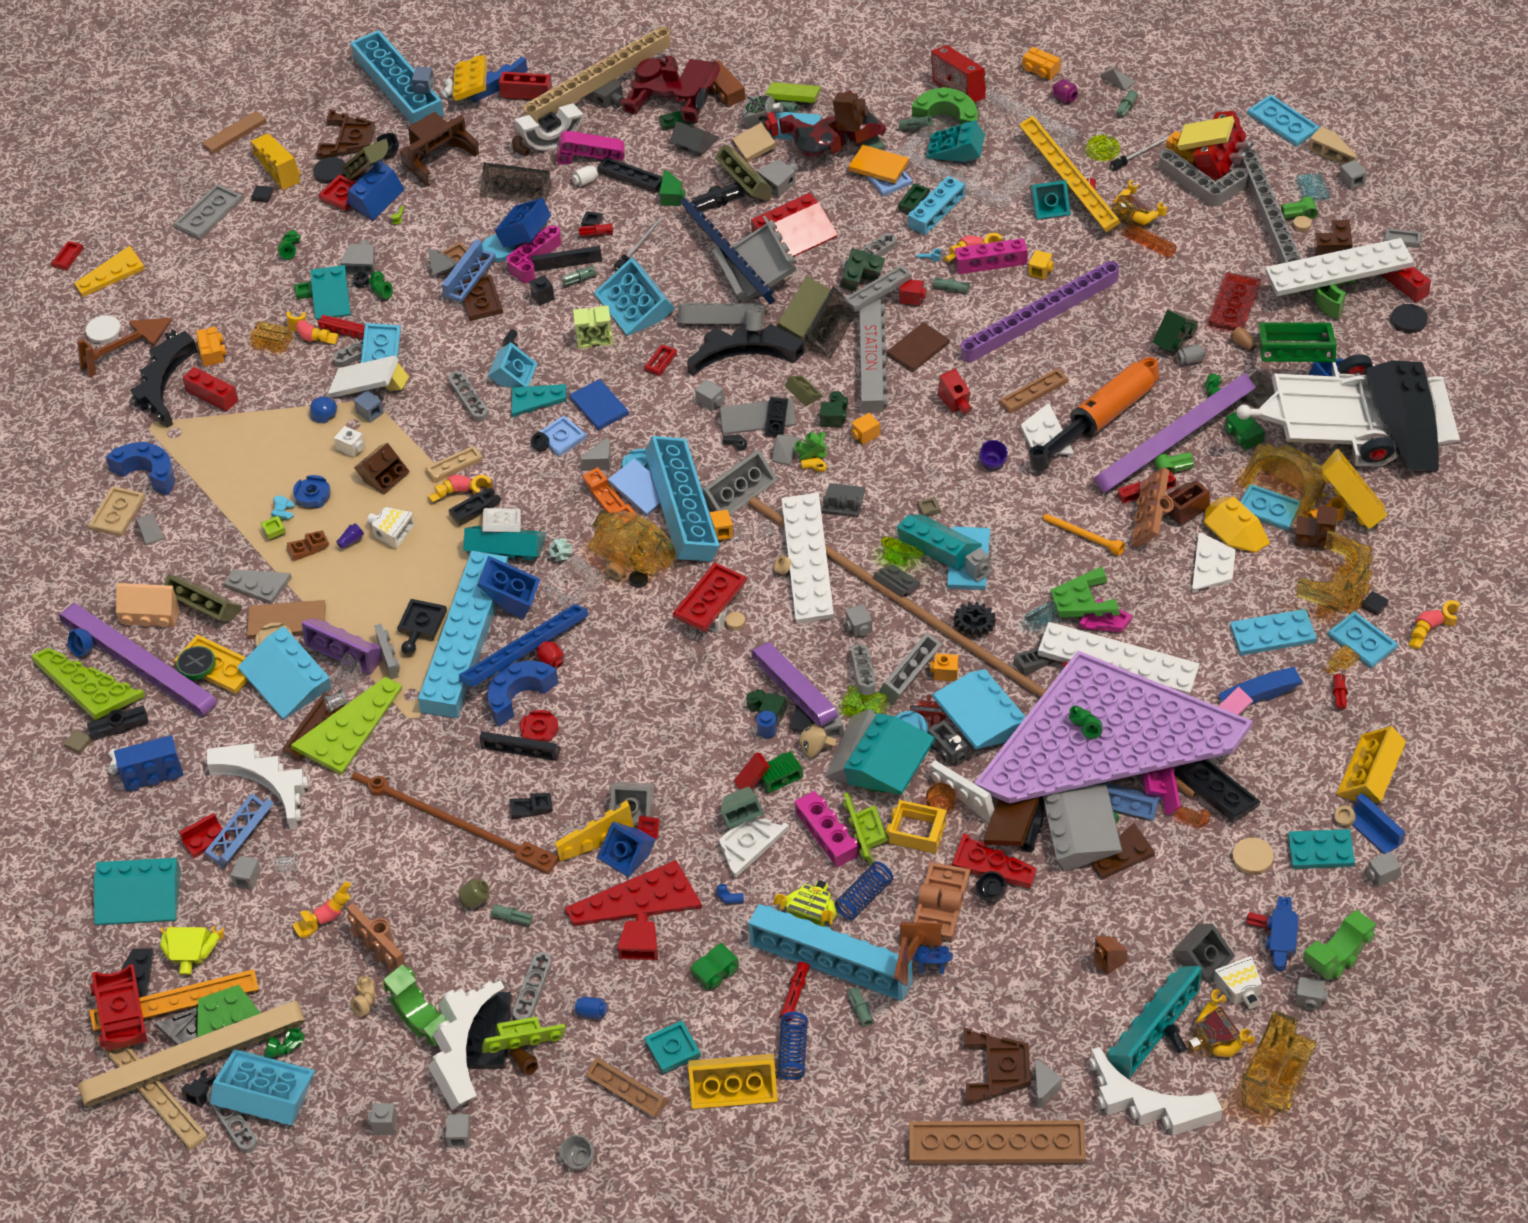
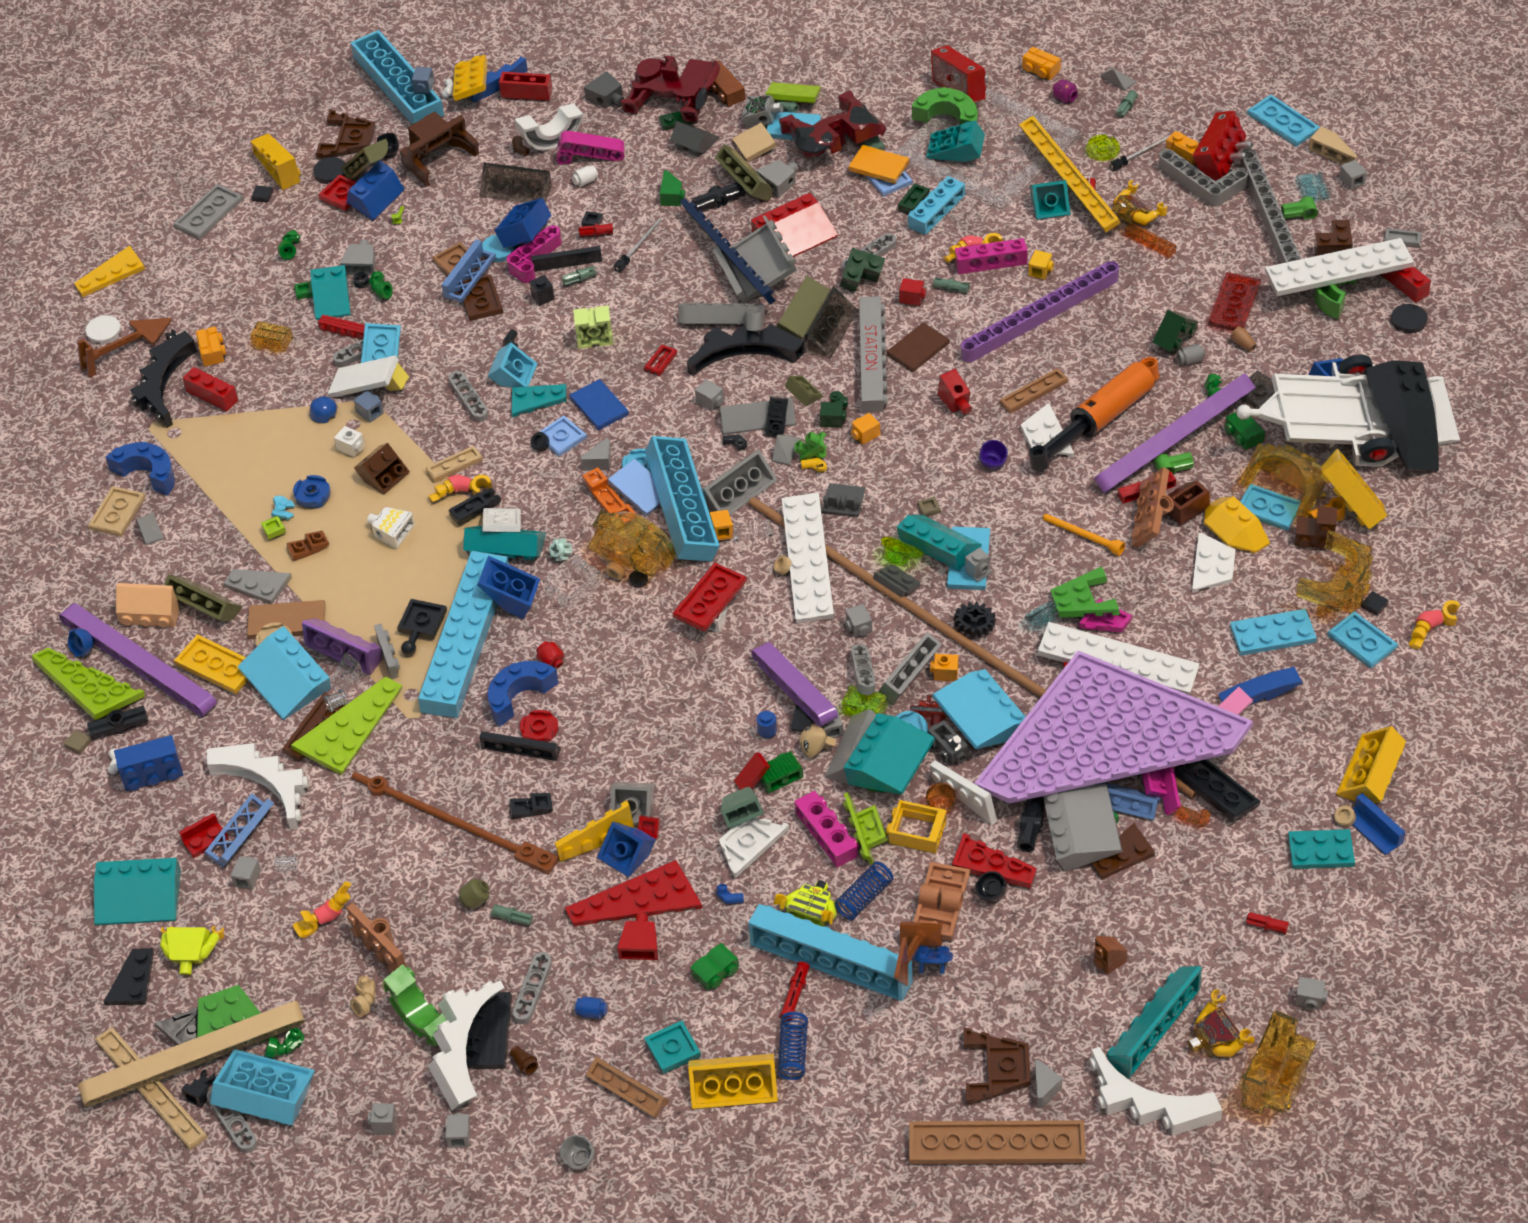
(67, 255): red tile -> none
(118, 1009): red piece -> none
(187, 996): light orange plate -> none
(196, 662): black tile -> none
(234, 132): medium nougat tile -> none
(309, 332): yellow piece -> none
(351, 535): dark purple cone -> none
(441, 262): light grey slope -> none
(521, 1033): lime bracket -> none
(523, 645): blue plate -> none
(549, 121): black tile -> none
(599, 74): tan beam -> none
(630, 174): black plate -> none
(634, 298): medium azure slope -> none
(735, 621): tan tile -> none
(761, 701): dark green brick -> none
(772, 124): red plate -> none
(849, 111): reddish brown brick -> none
(860, 1007): sand green axle -> none
(878, 288): light grey tile -> none
(923, 122): sand green pin -> none
(934, 256): medium azure hand -> none
(1010, 822): reddish brown tile -> none
(1031, 666): dark grey slope -> none
(1090, 724): green arm -> none
(1173, 1035): black arm -> none
(1205, 949): dark grey slope -> none
(1206, 133): light yellow tile -> none
(1240, 982): white torso -> none
(1253, 856): tan tile -> none
(1283, 933): blue hinge -> none
(1296, 350): green window -> none
(1302, 224): tan tile -> none
(1340, 691): red axle -> none
(1343, 948): bright green brick -> none
(1344, 658): clear yellow plate -> none
(1383, 869): light grey brick -> none

